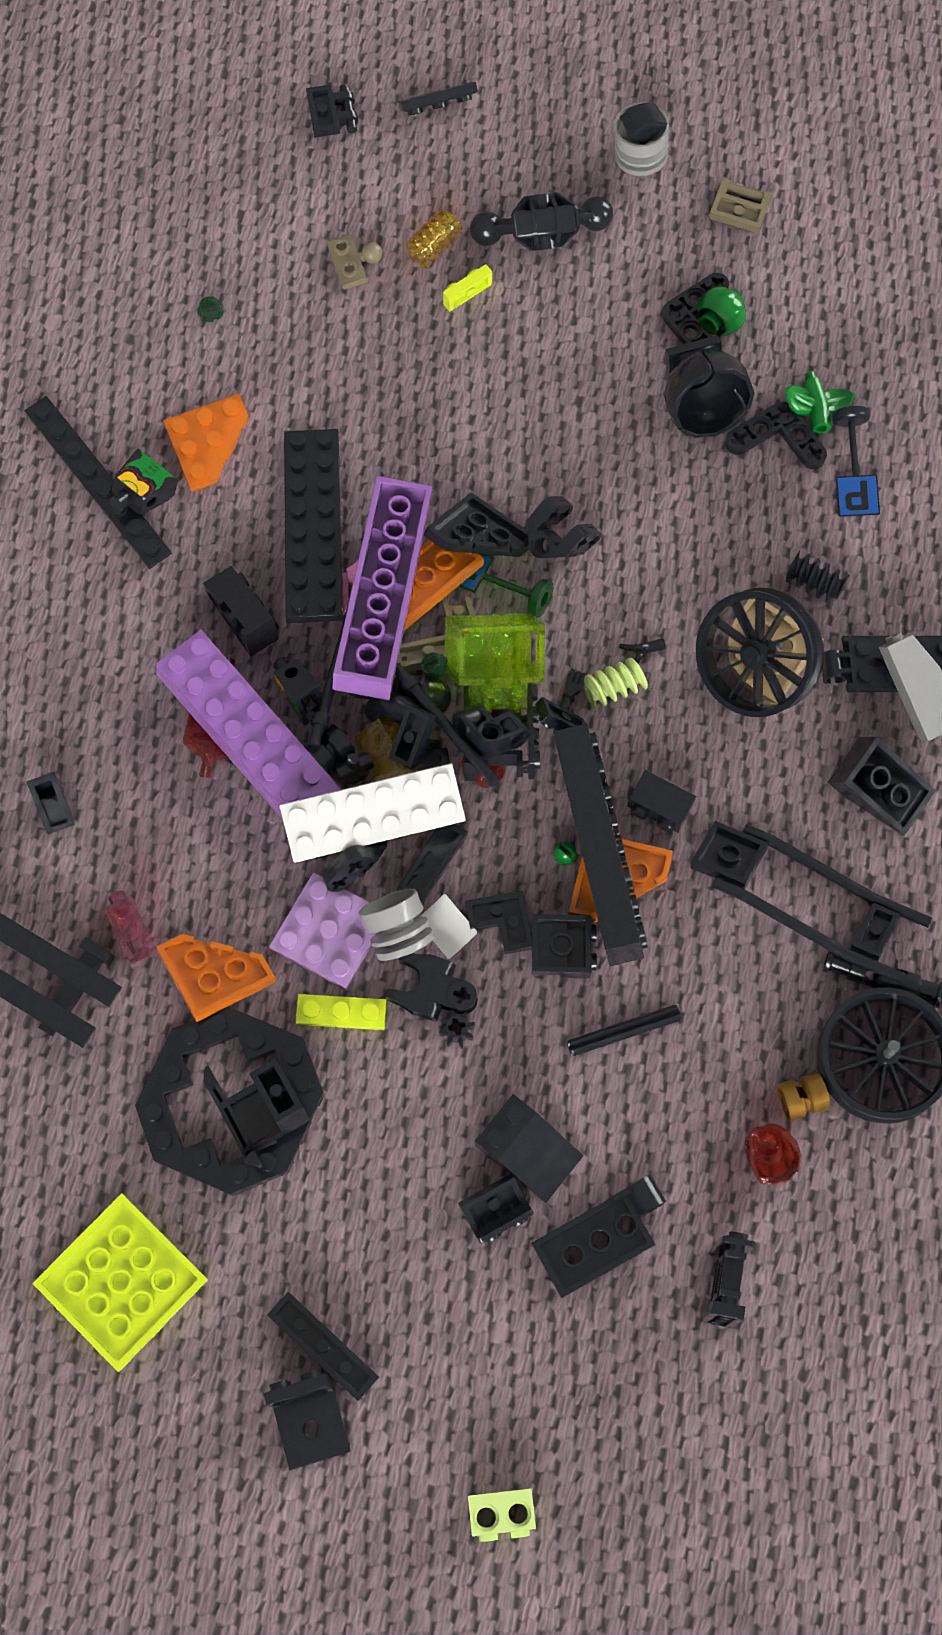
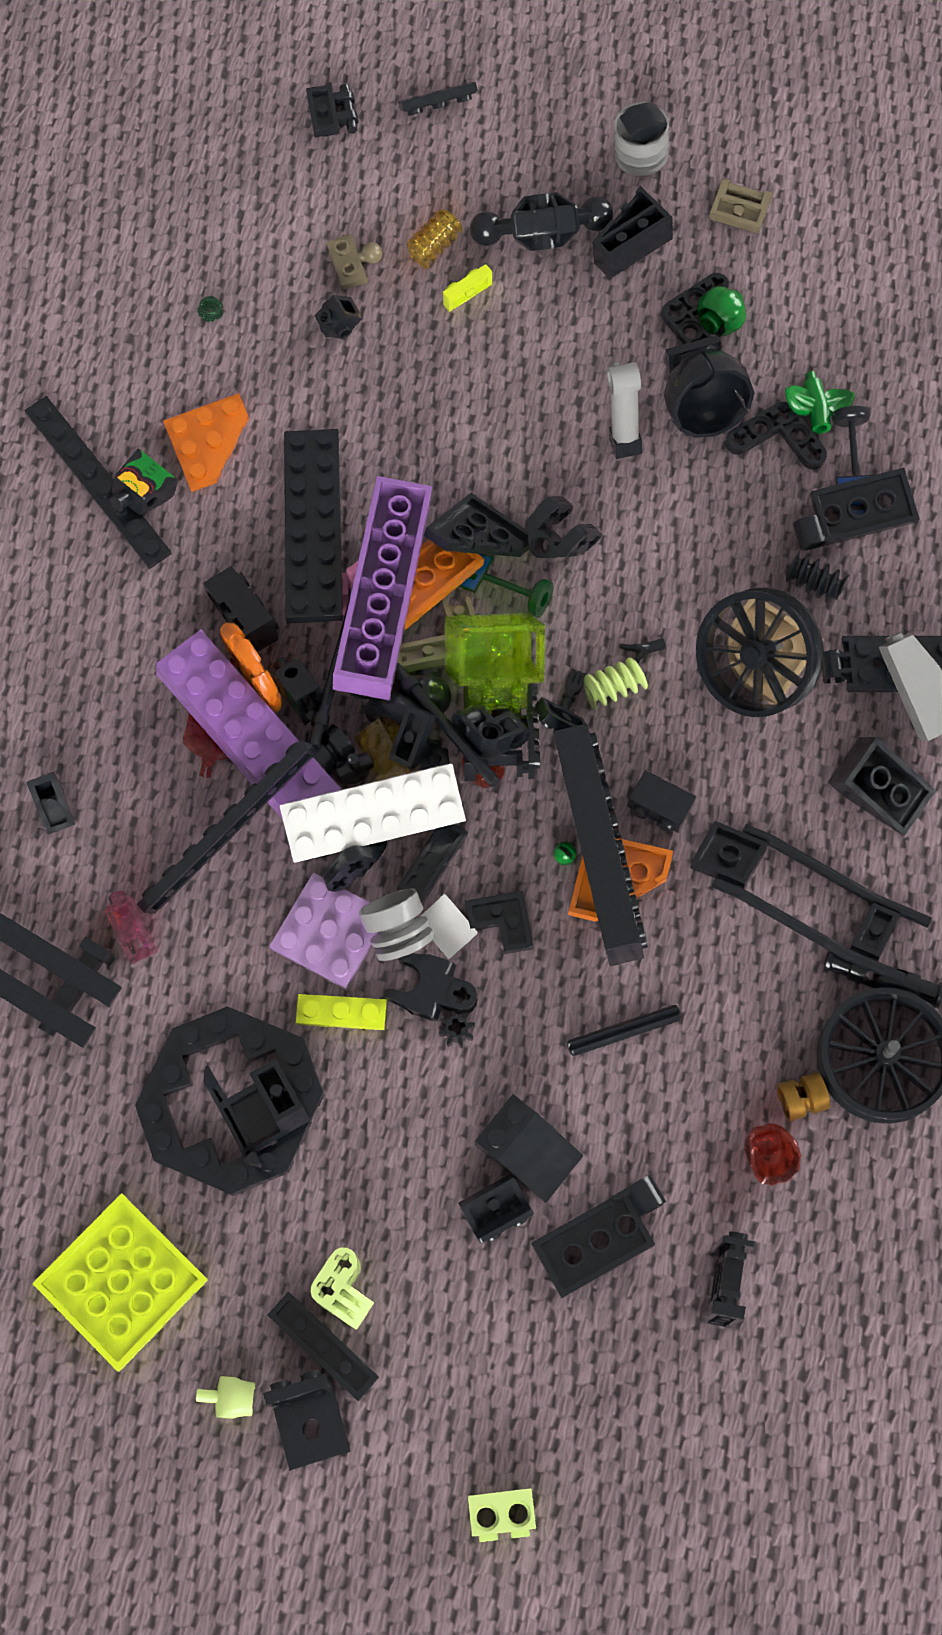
(213, 973): orange plate -> none
(219, 834): none -> black plate
(231, 1398): none -> yellowish green piece
(249, 663): none -> orange plate
(338, 317): none -> black brick
(346, 1301): none -> yellowish green piece
(434, 665): clear green plate -> none
(563, 945): black plate -> none
(624, 433): none -> light grey piece
(632, 235): none -> black wedge
(818, 532): none -> black hinge

